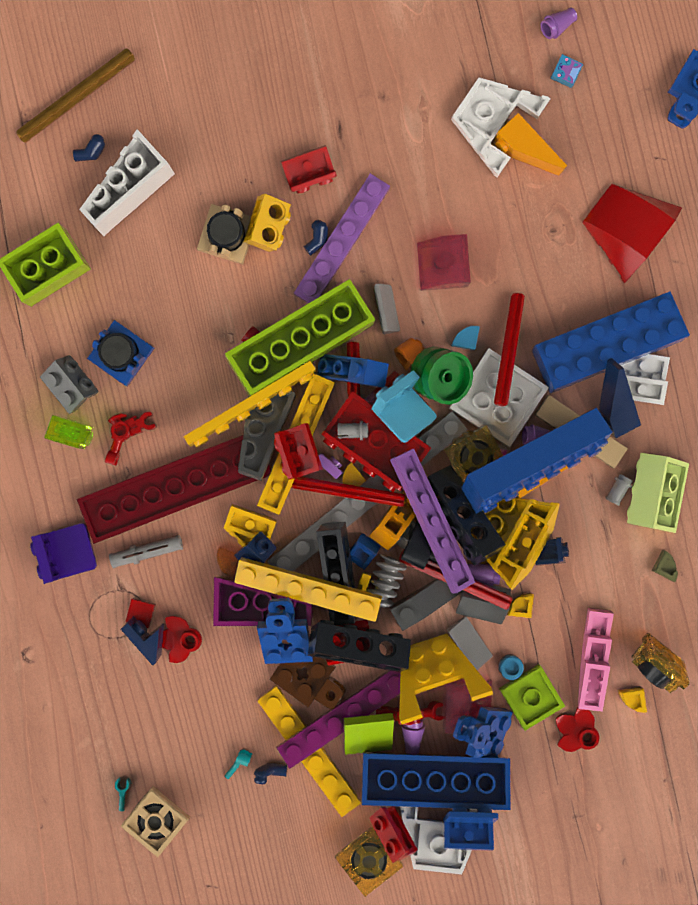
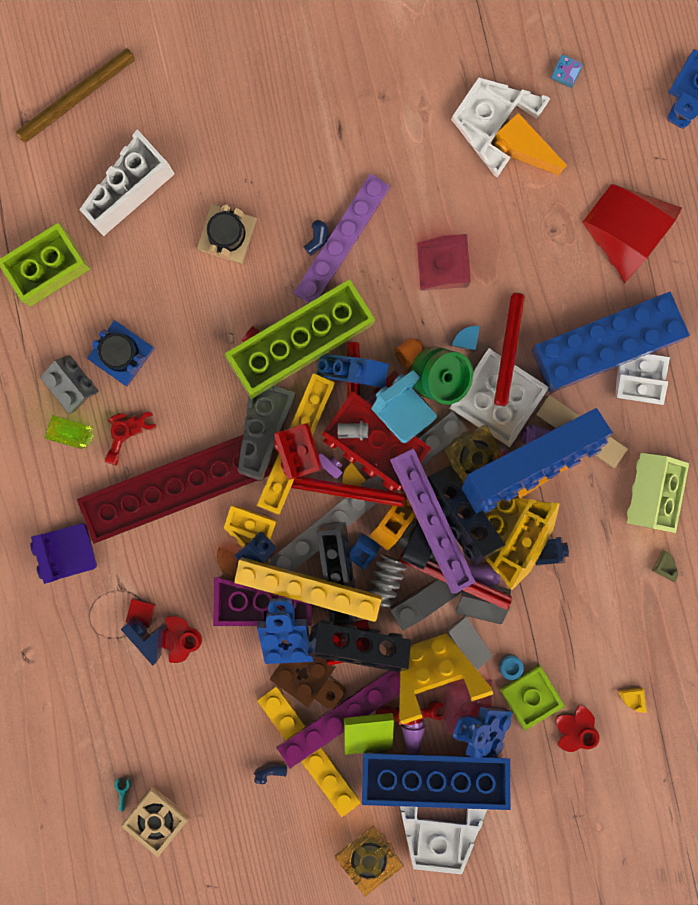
(92, 149): dark blue arm -> none
(118, 559): light grey pin -> none
(242, 410): yellow plate -> none
(243, 758): teal hand -> none
(262, 220): yellow brick -> none
(308, 169): red bracket -> none
(364, 581): yellow tile -> none
(386, 308): light grey slope -> none
(393, 833): red bracket -> none
(469, 829): blue bracket -> none
(522, 606): yellow tile -> none
(557, 23): medium lavender cone -> none
(594, 660): bright pink slope -> none
(617, 401): dark blue slope -> none
(619, 489): light grey pin -> none
(660, 665): clear yellow piece -> none

